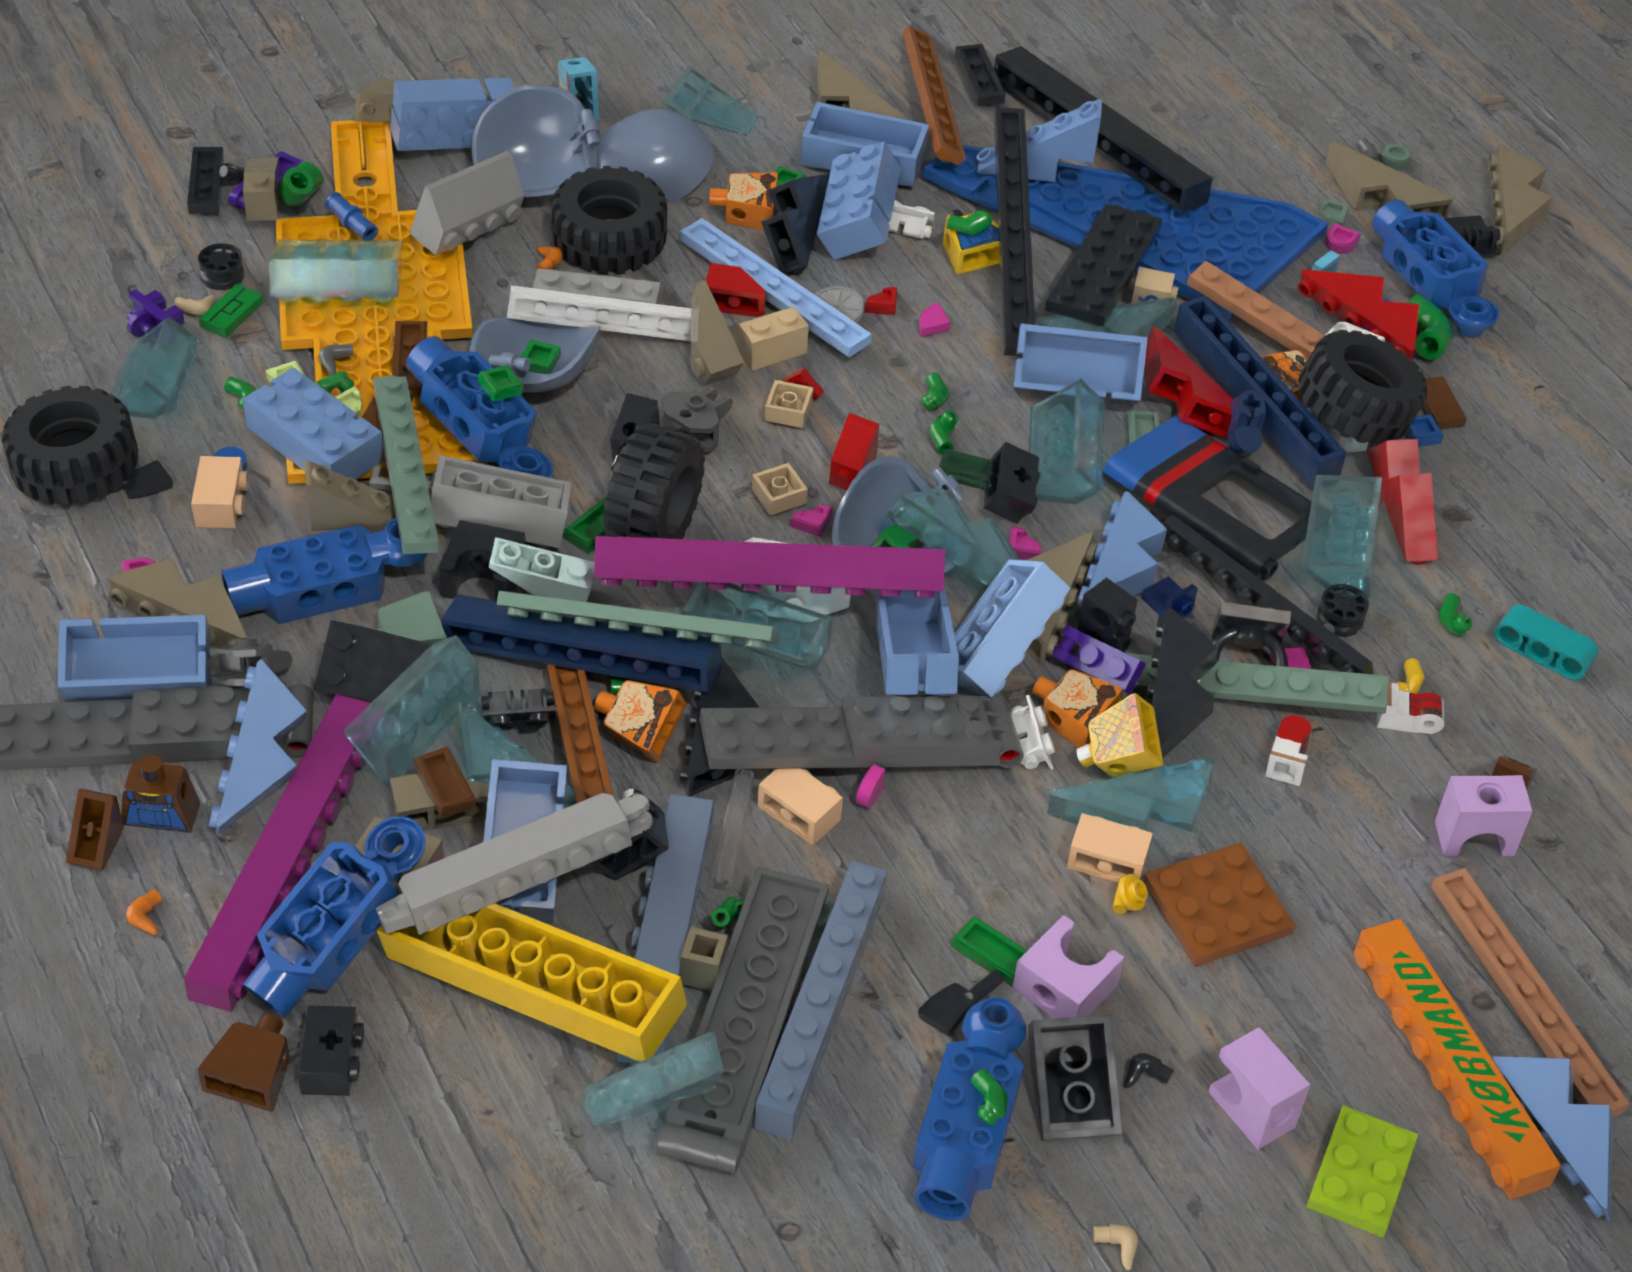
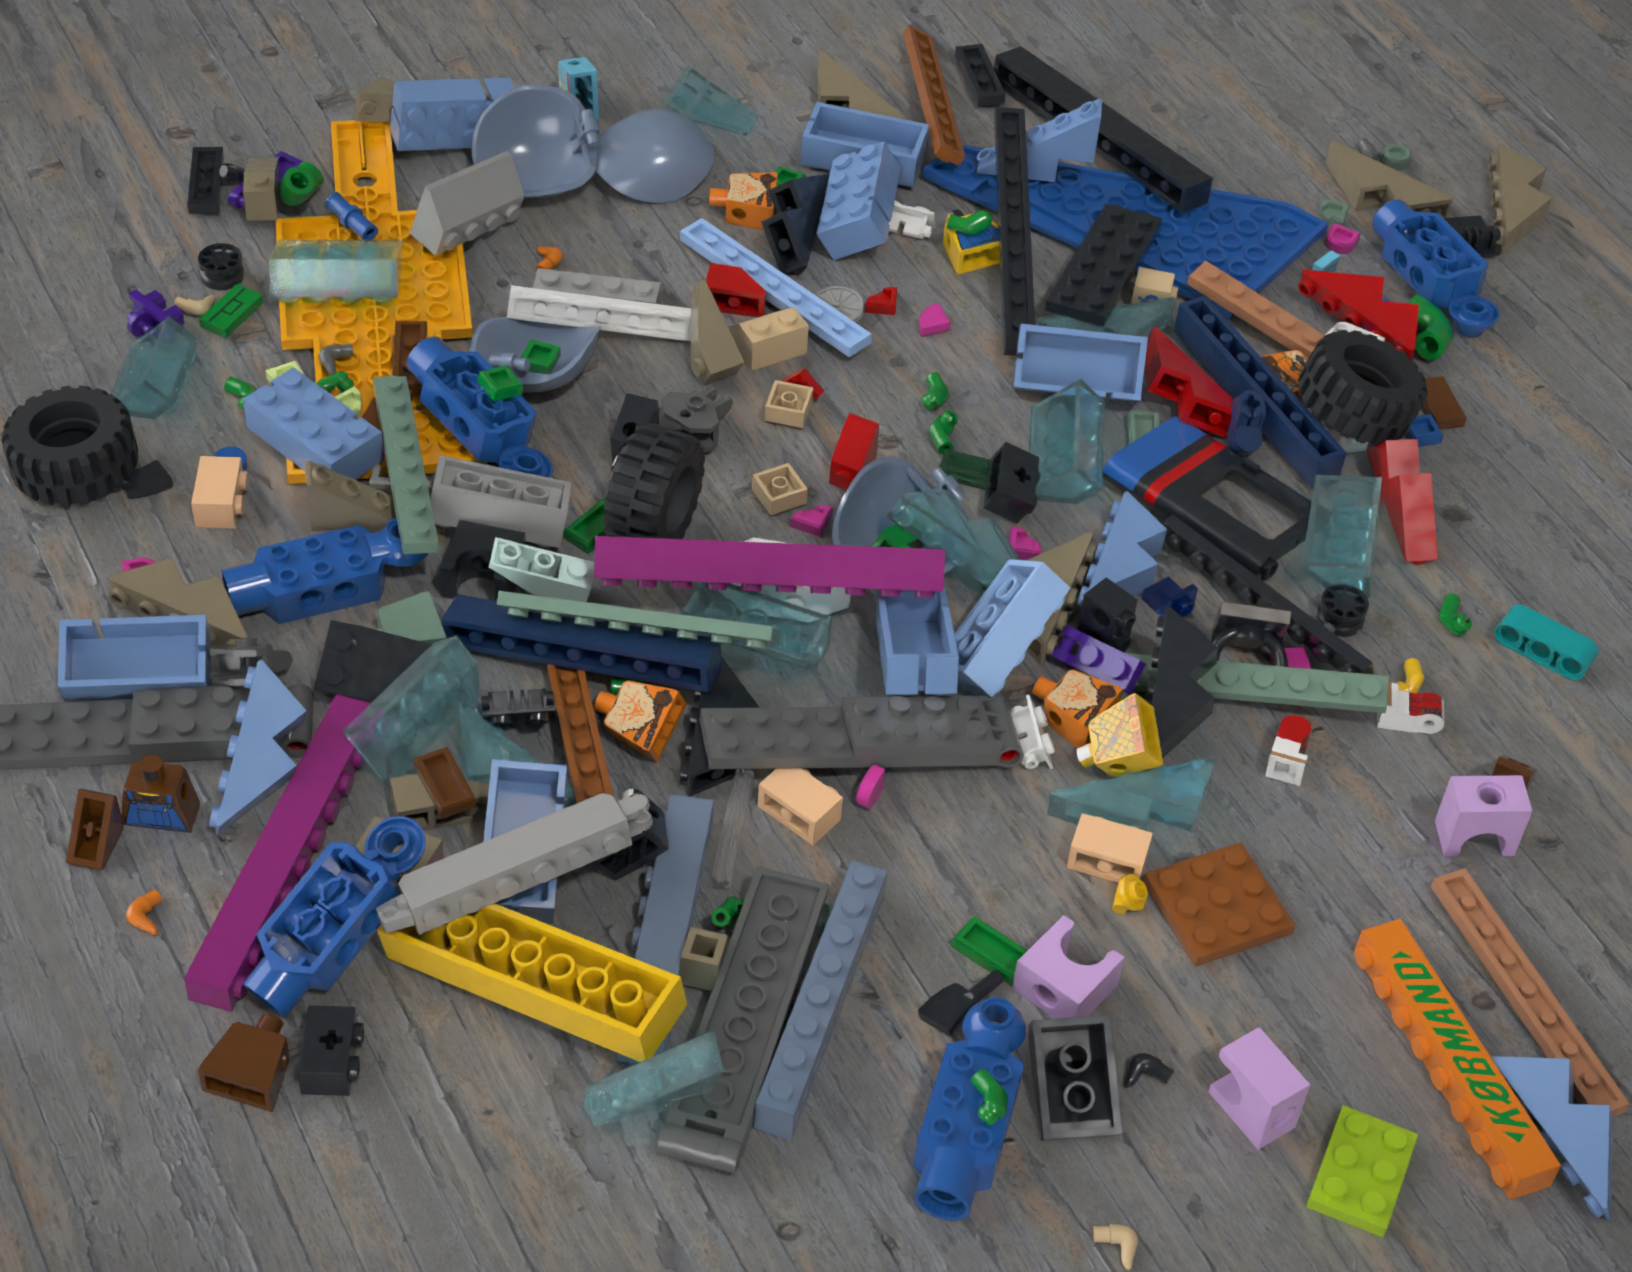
(616, 244): black tyre -> none

